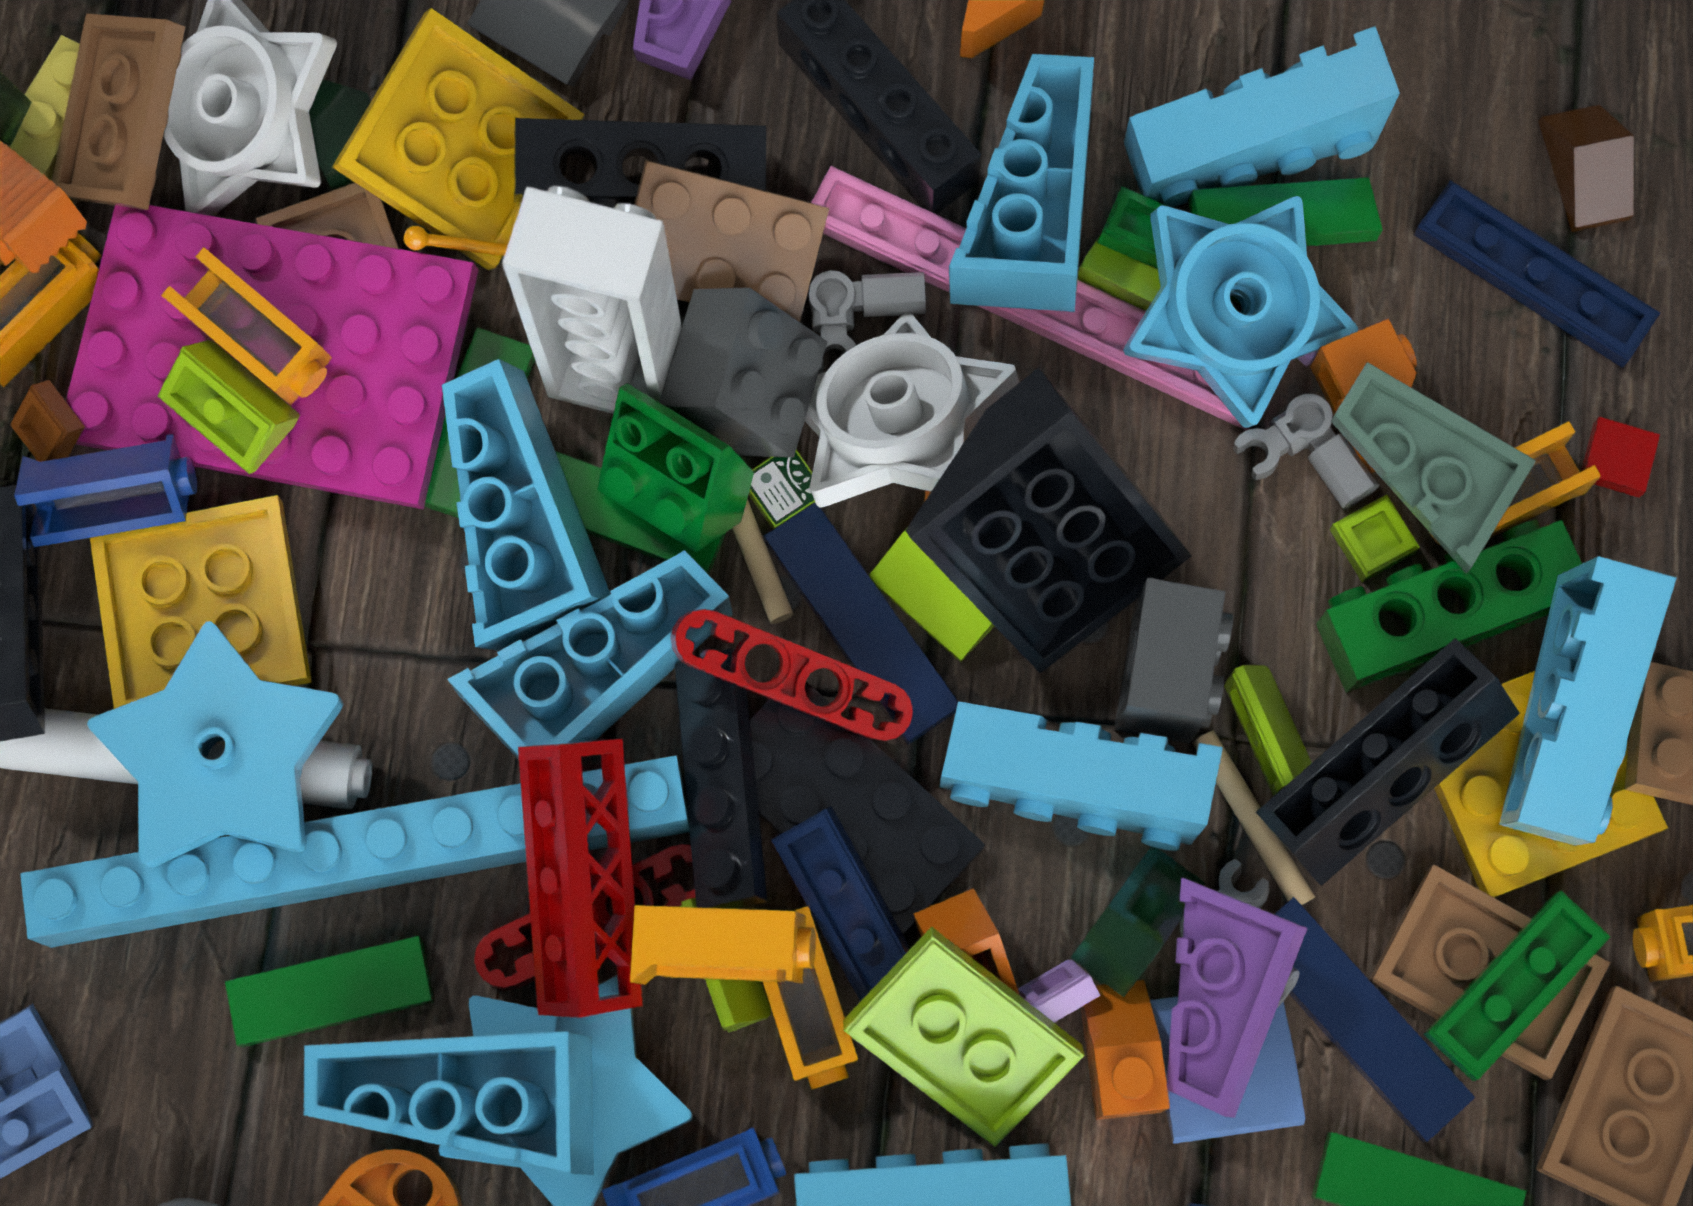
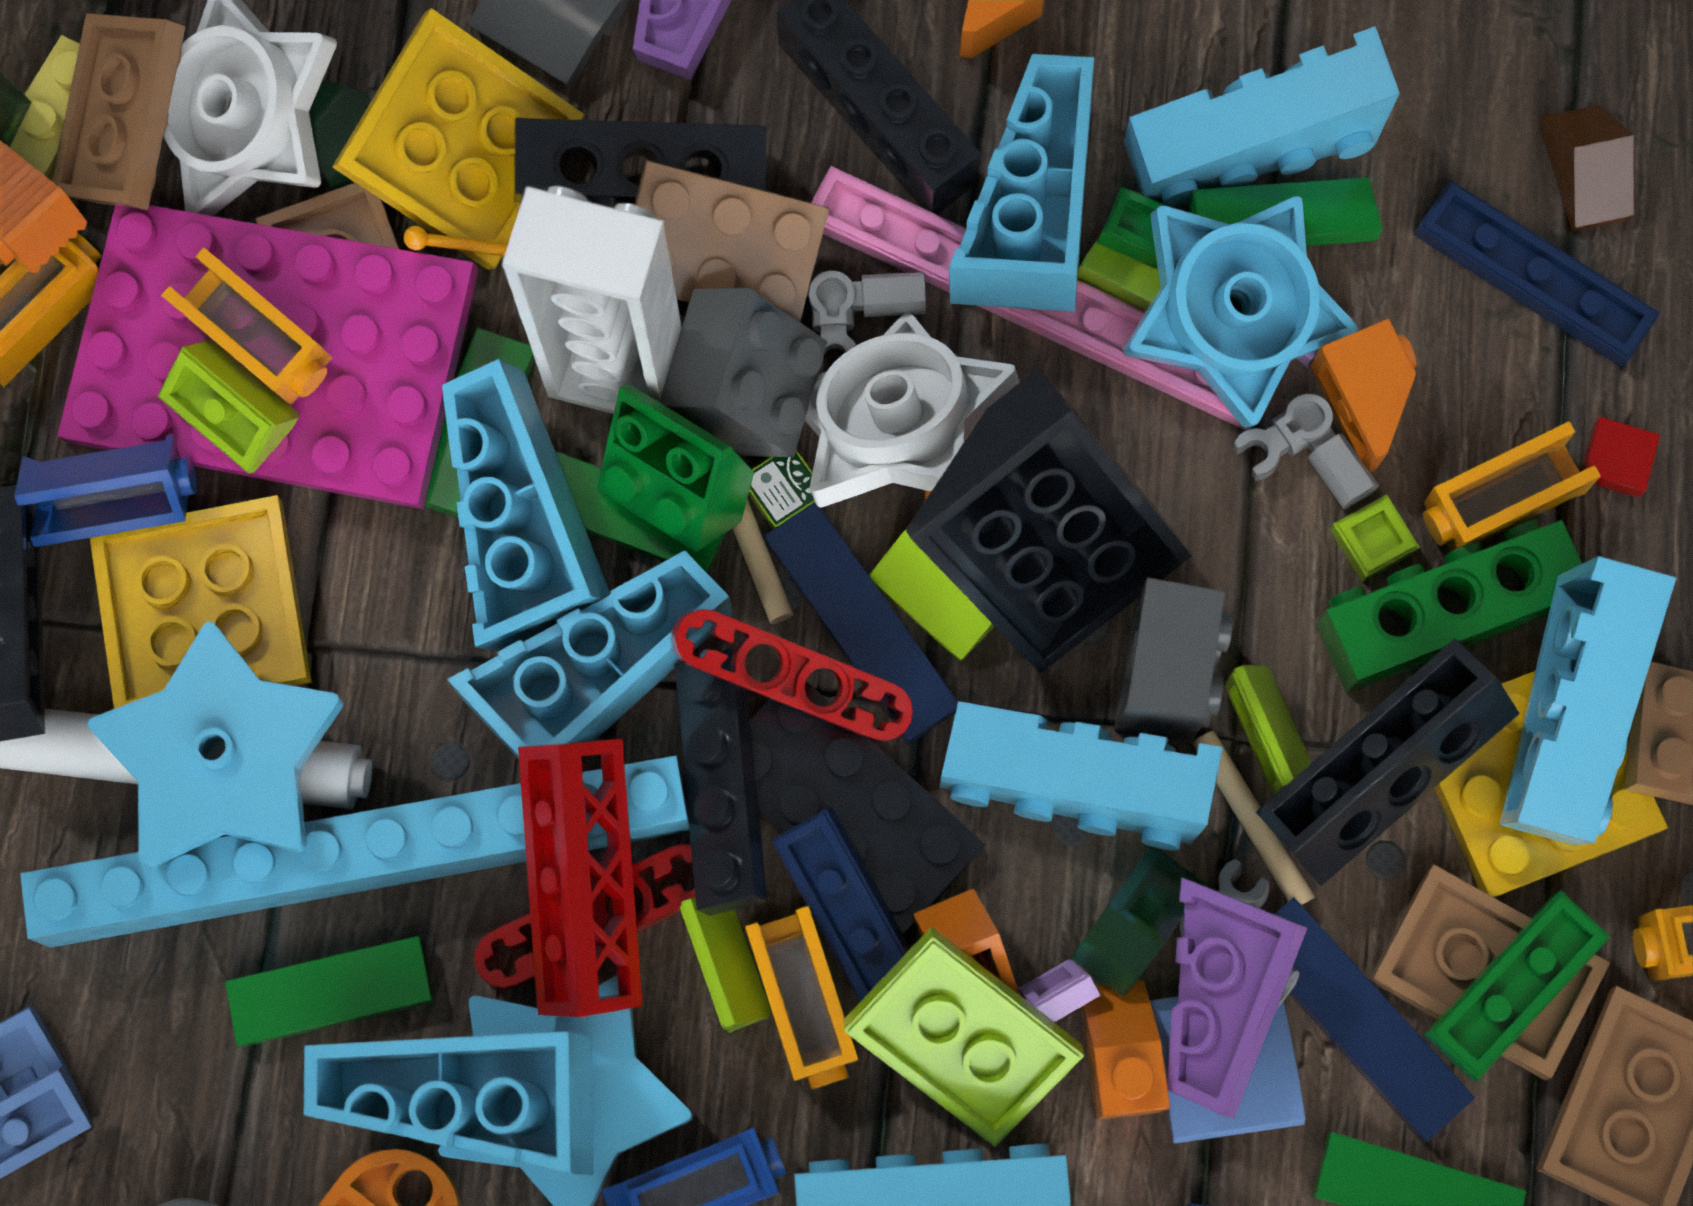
(47, 423): dark orange tile -> none
(720, 944): light orange window -> none
(1433, 460): sand green wing -> none

